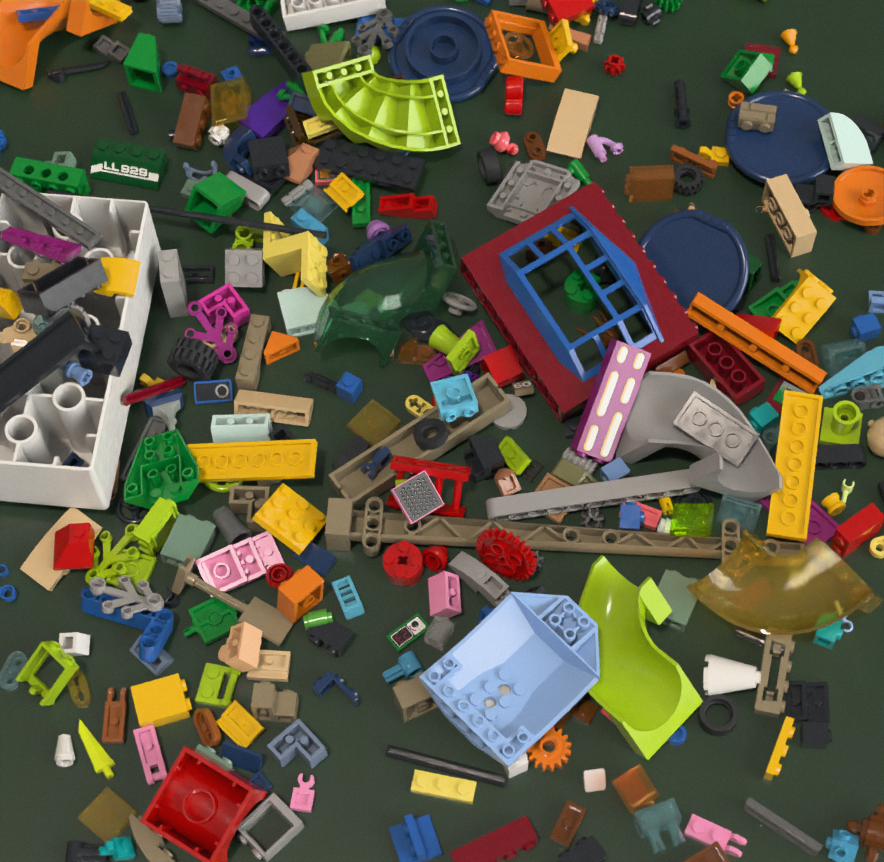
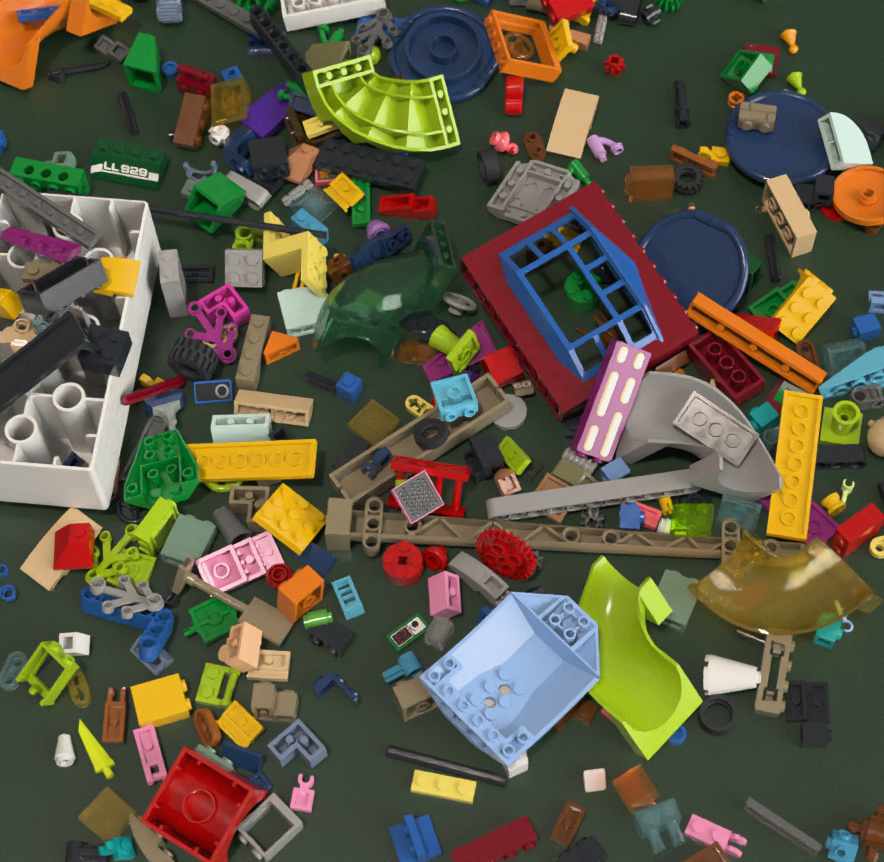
(73, 370): medium blue pin -> none
(551, 759): orange gear -> none
(780, 749): yellow plate -> none

